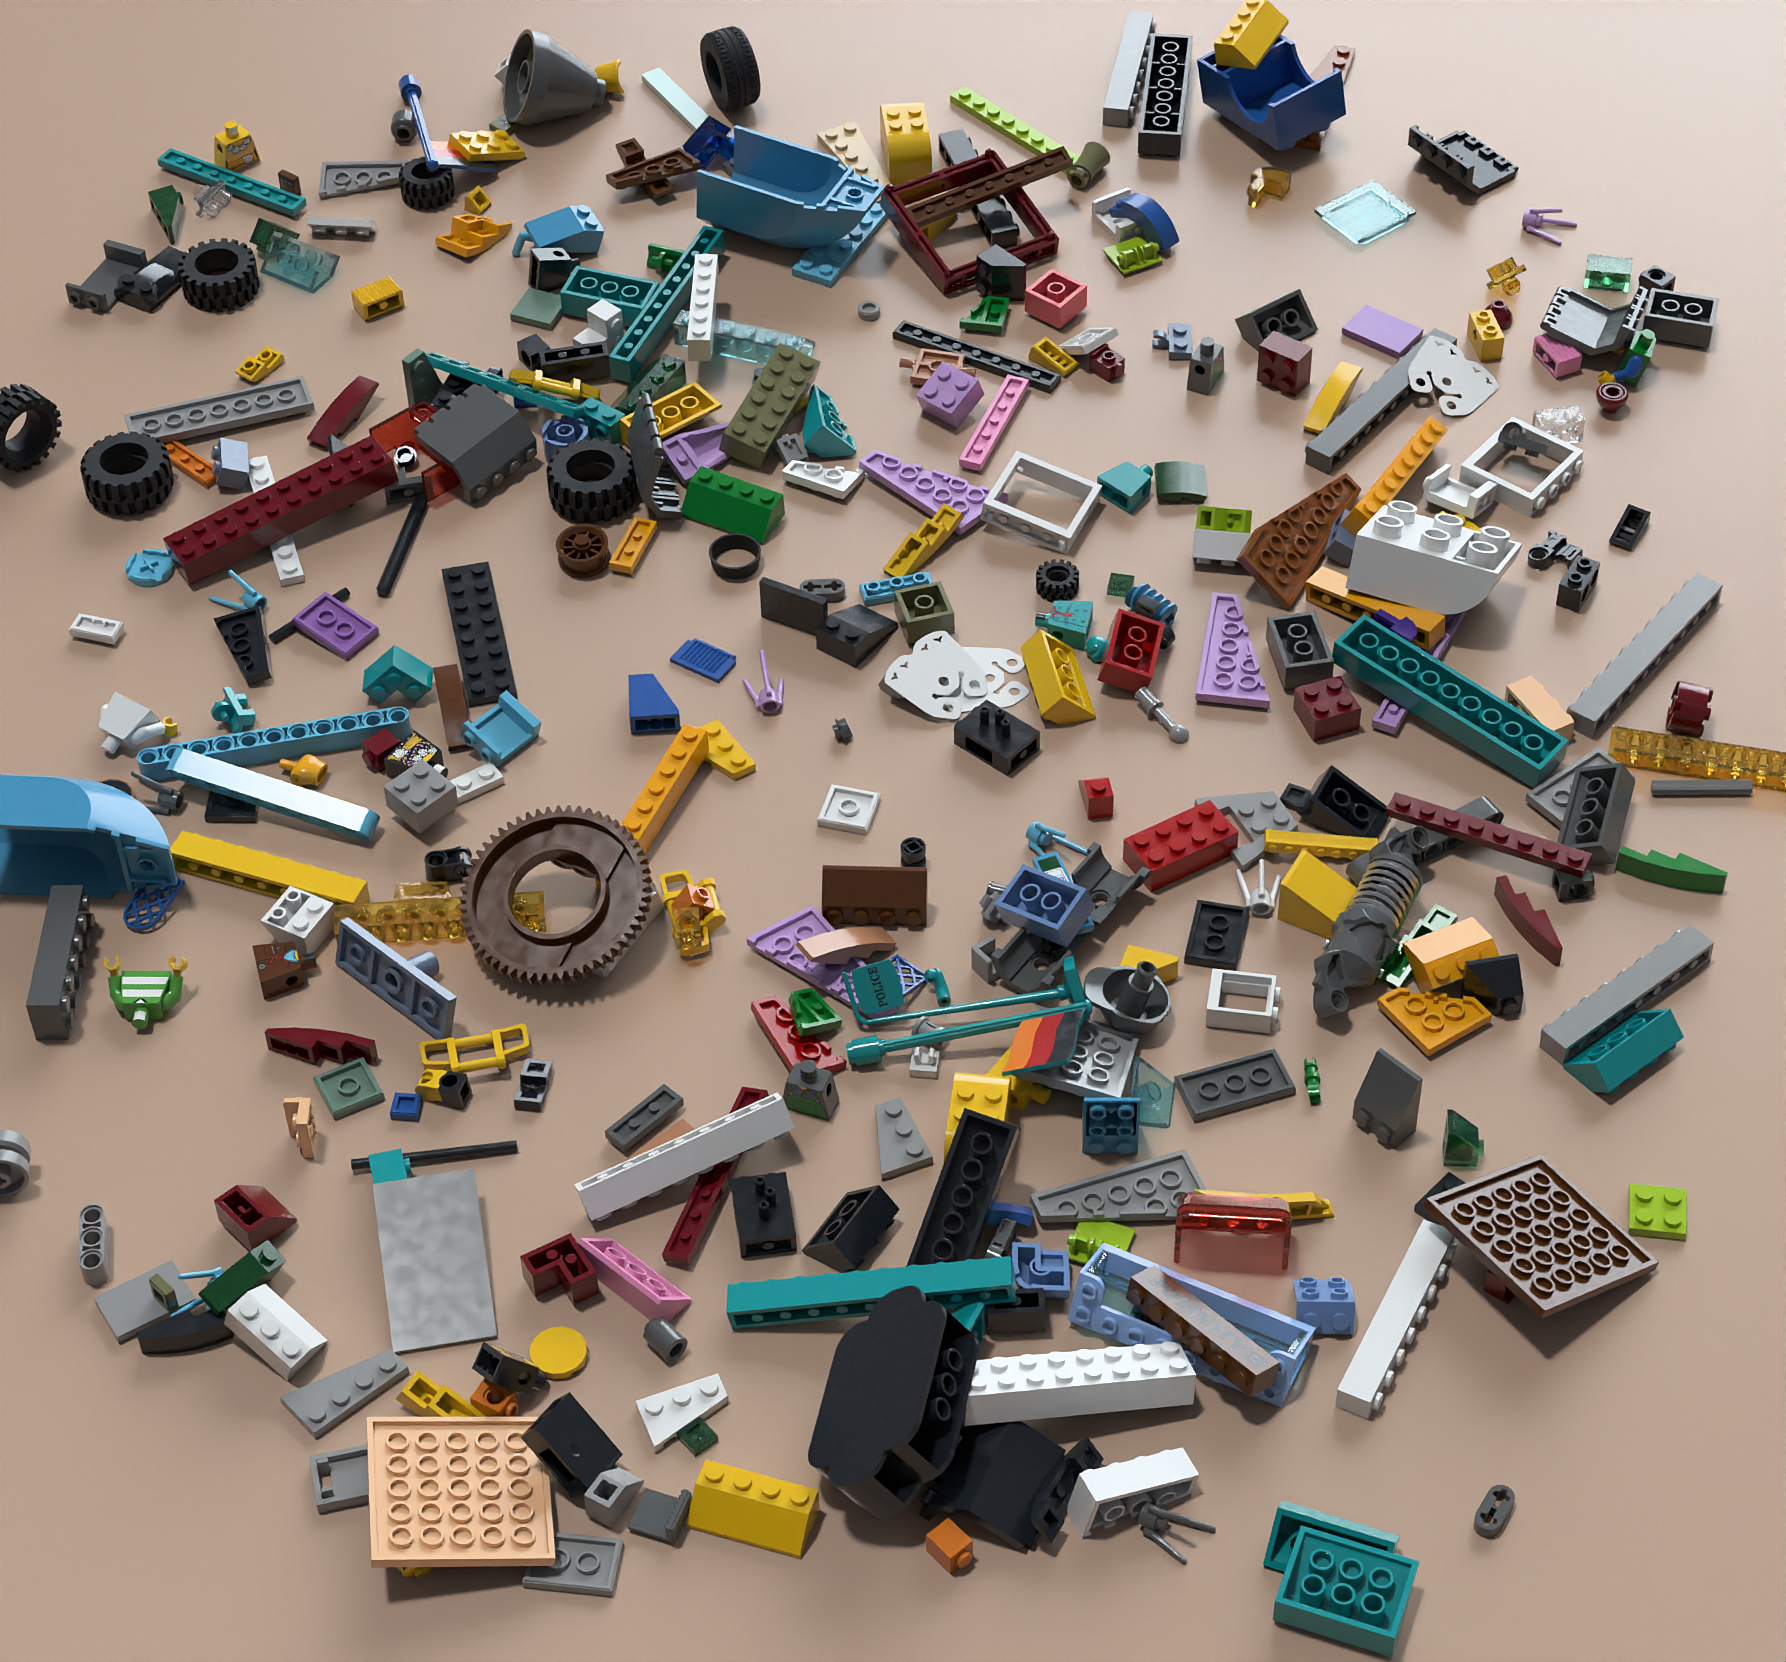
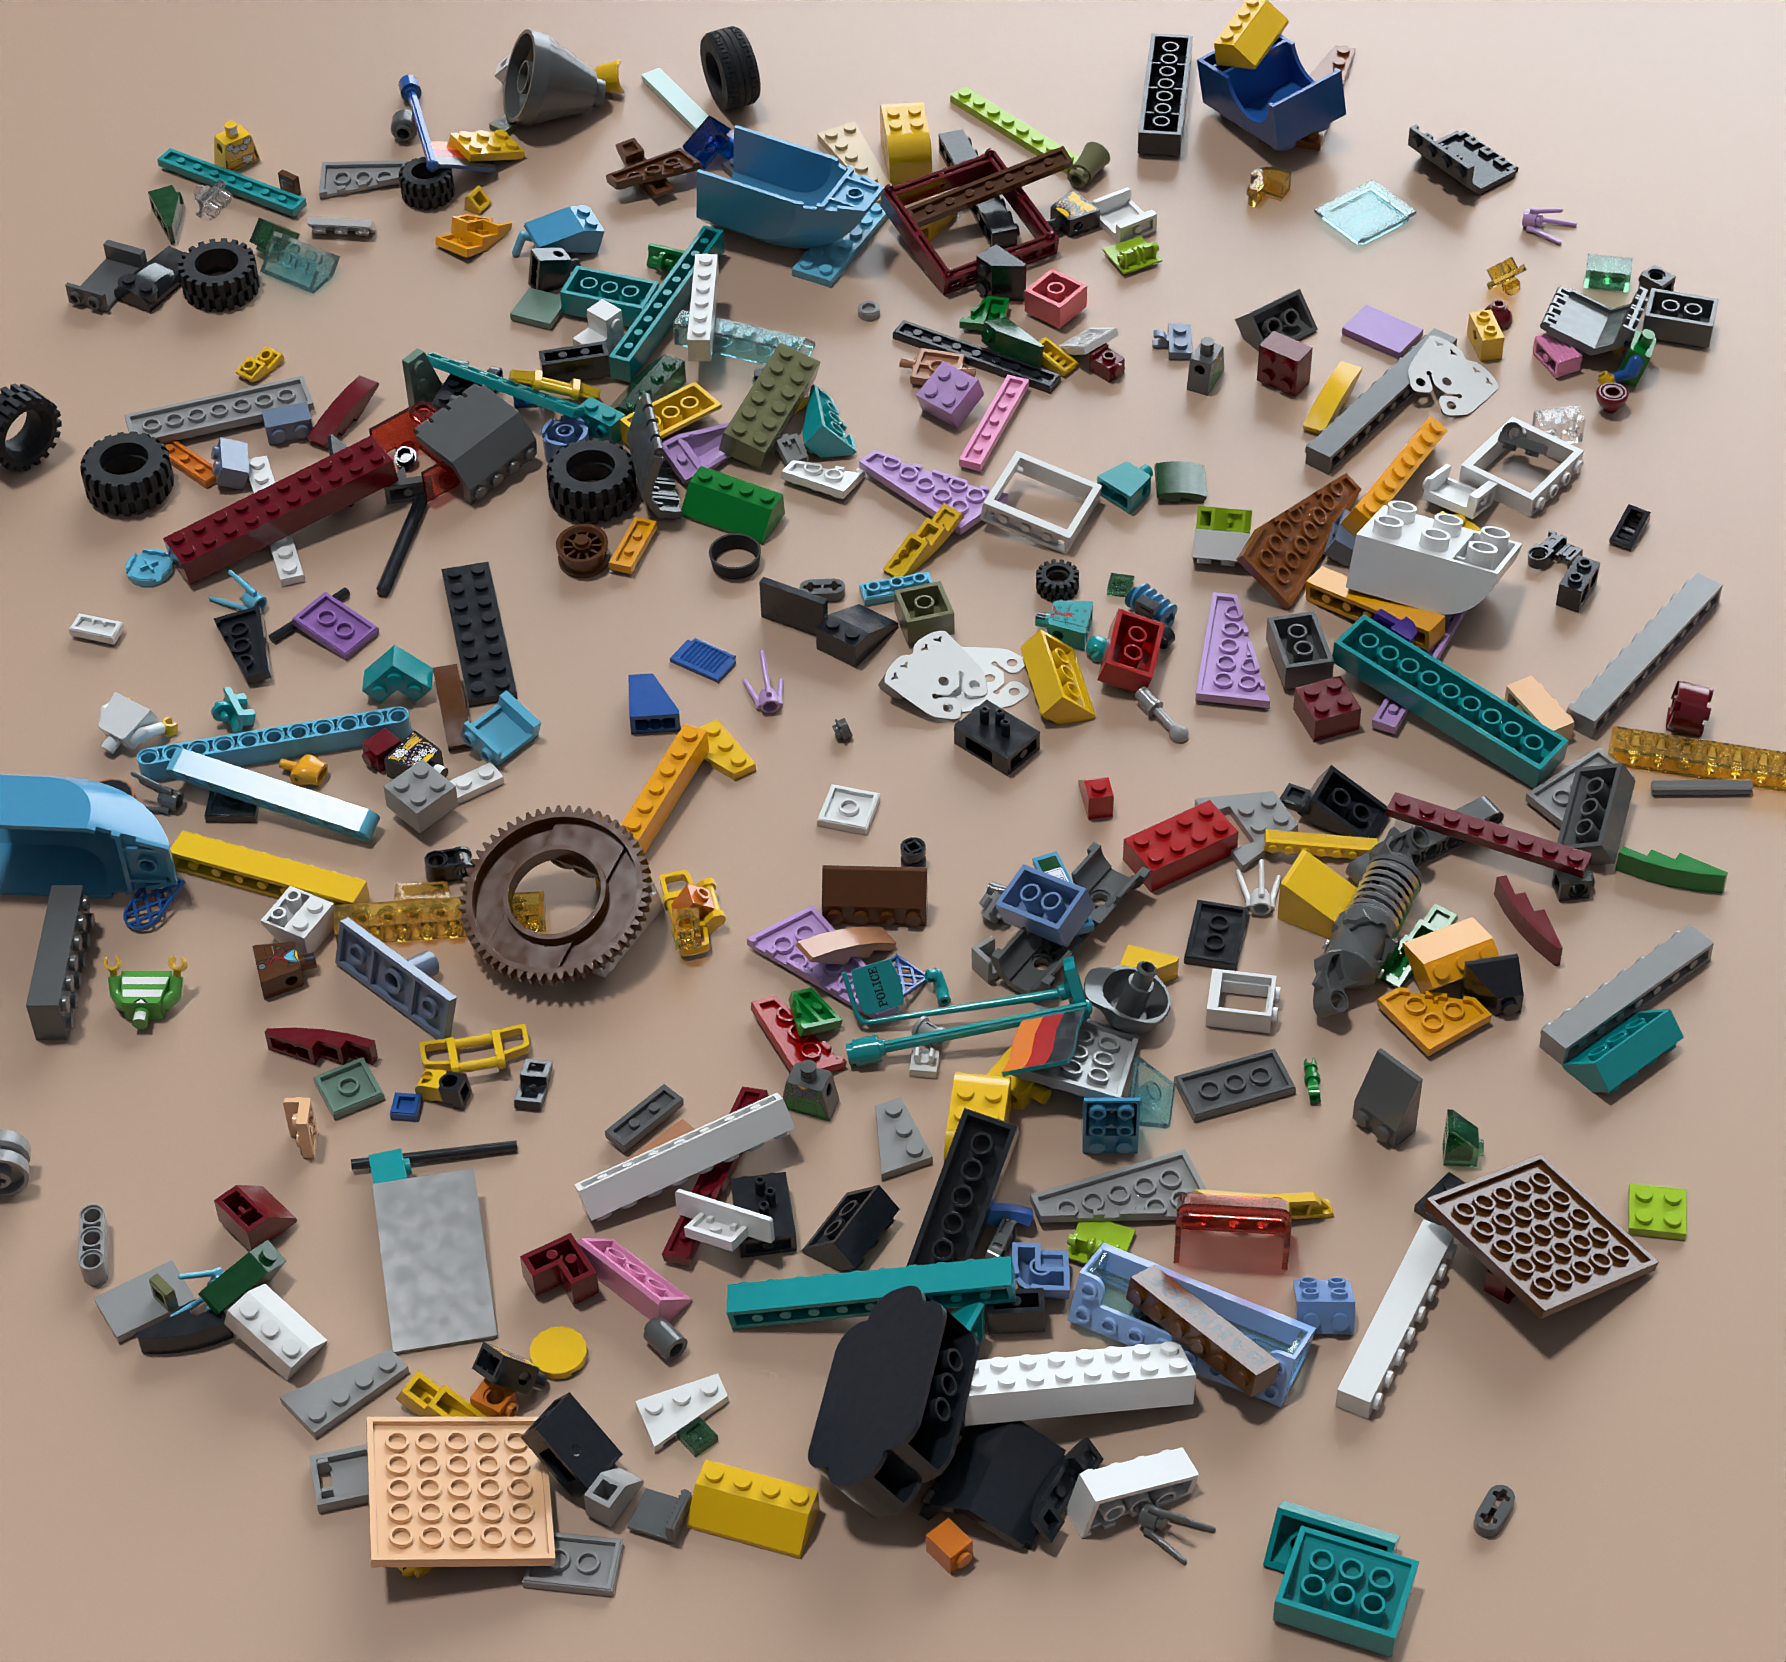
(287, 423): none -> sand blue brick
(377, 298): yellow brick -> none
(528, 351): black brick -> none
(720, 1222): none -> white bracket
(1011, 340): none -> dark green slope
(1042, 836): medium azure plant -> none
(1074, 215): none -> black torso
(1128, 69): brick -> none
(1150, 217): blue arch -> none

